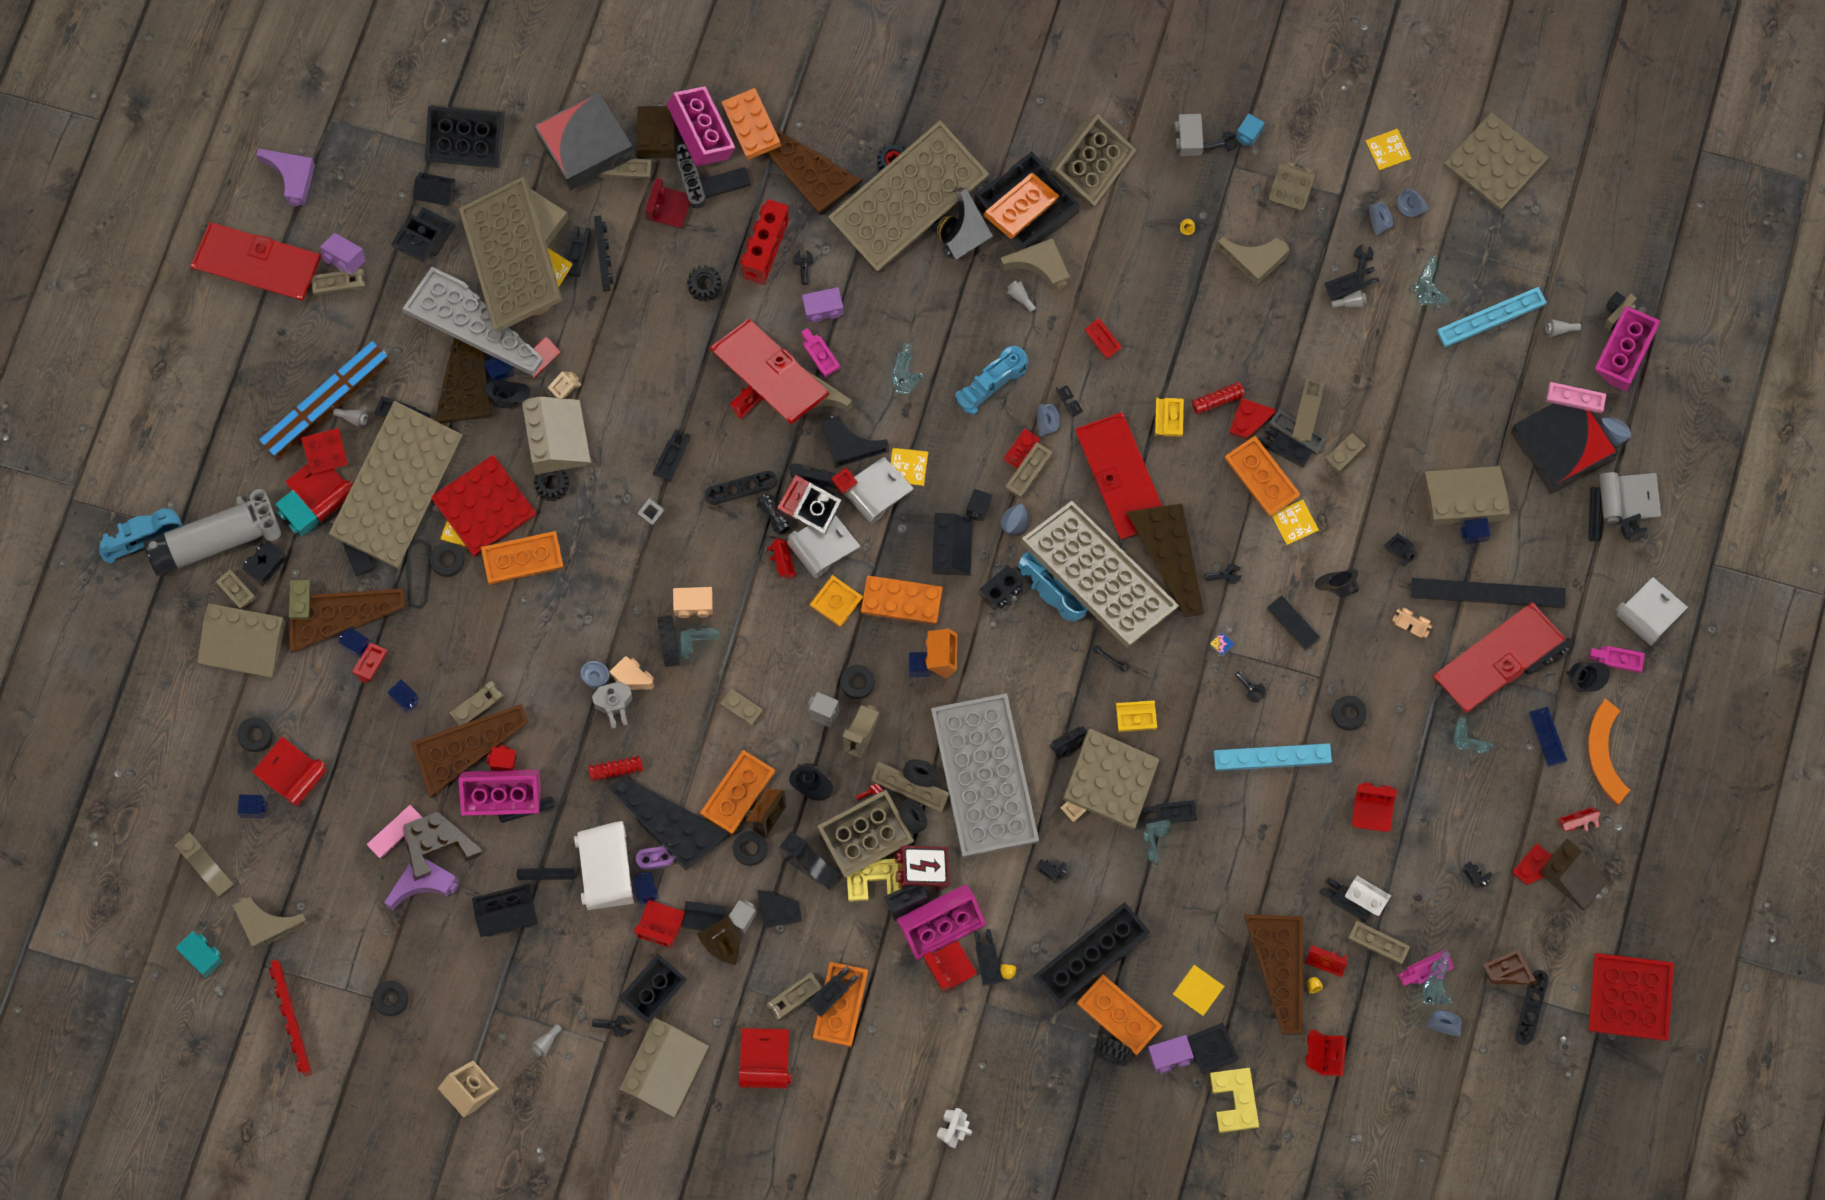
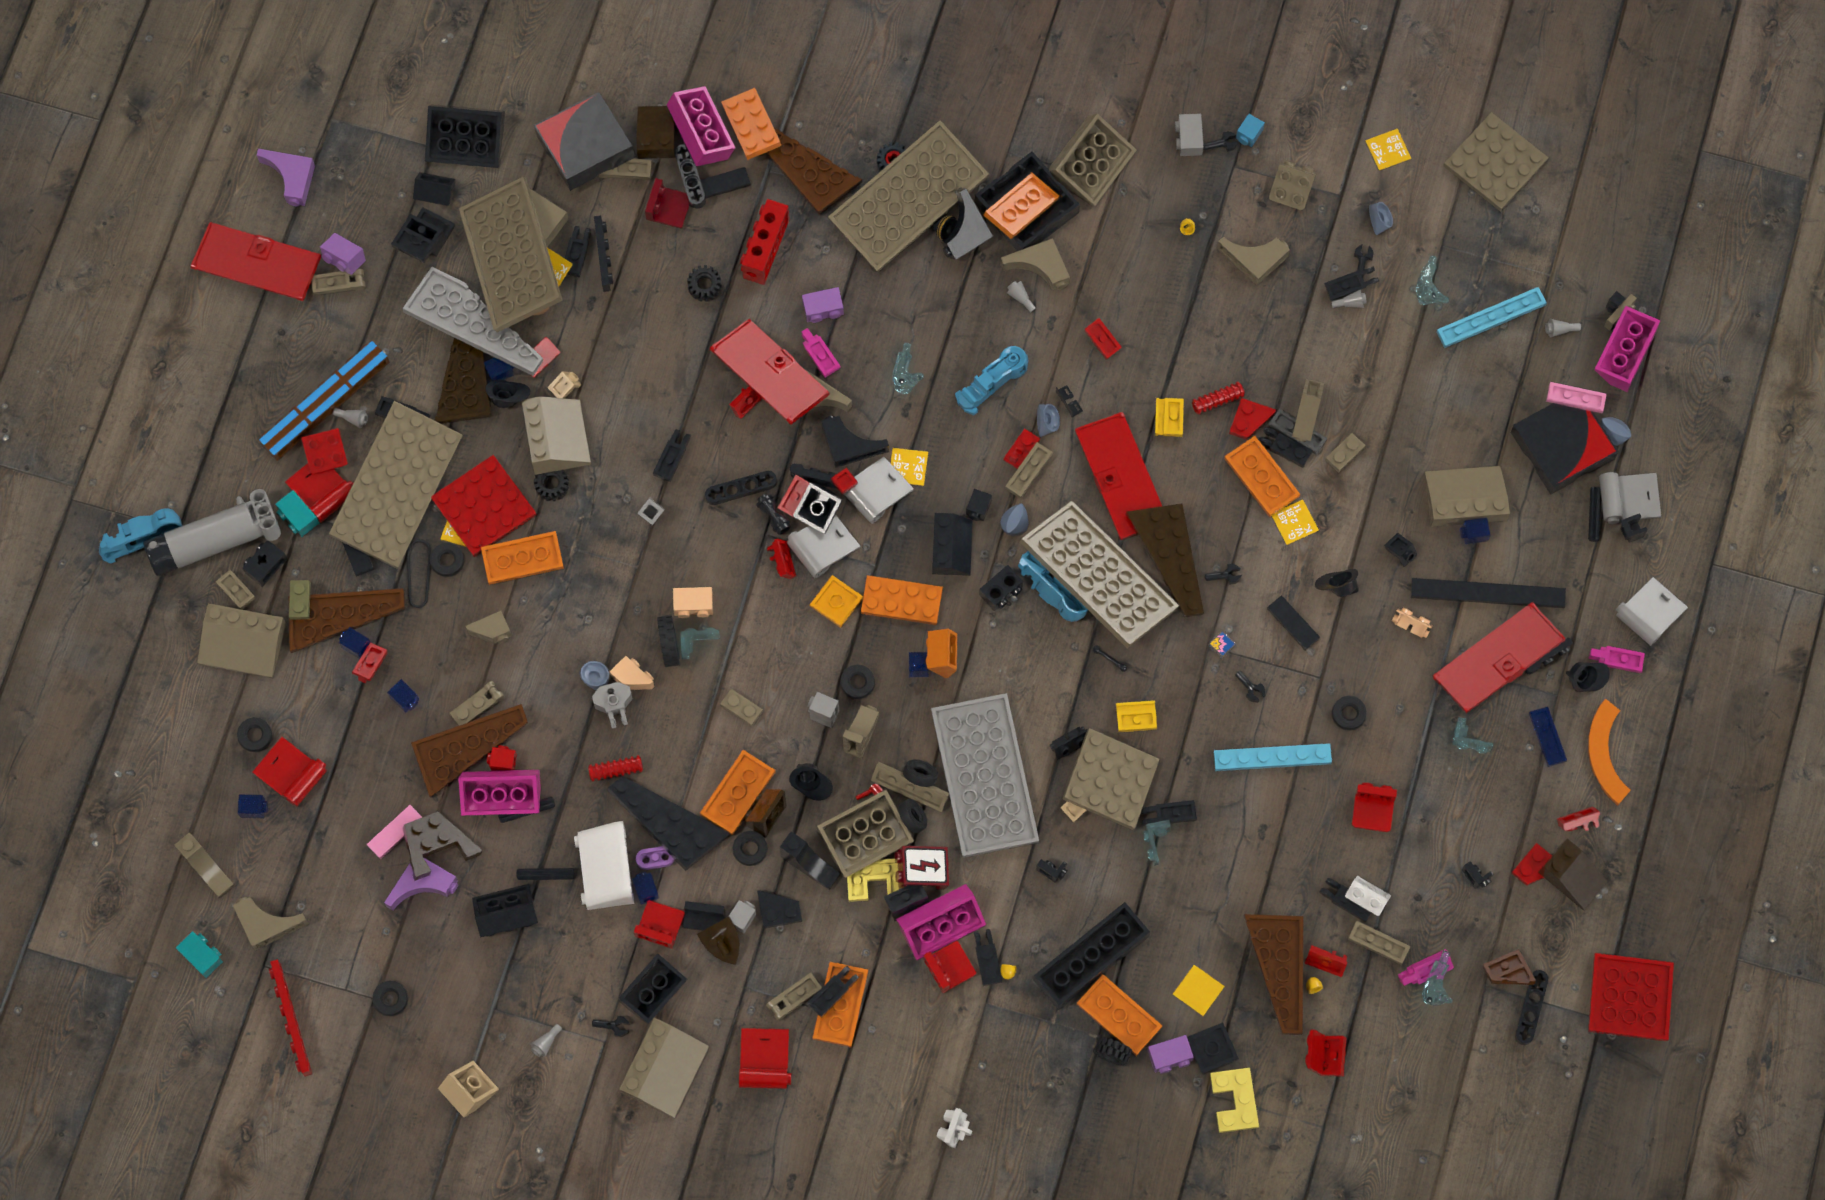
(491, 628): none -> dark tan slope
(803, 265): black bar -> none
(1411, 203): sand blue piece -> none
(1445, 1022): sand blue piece -> none

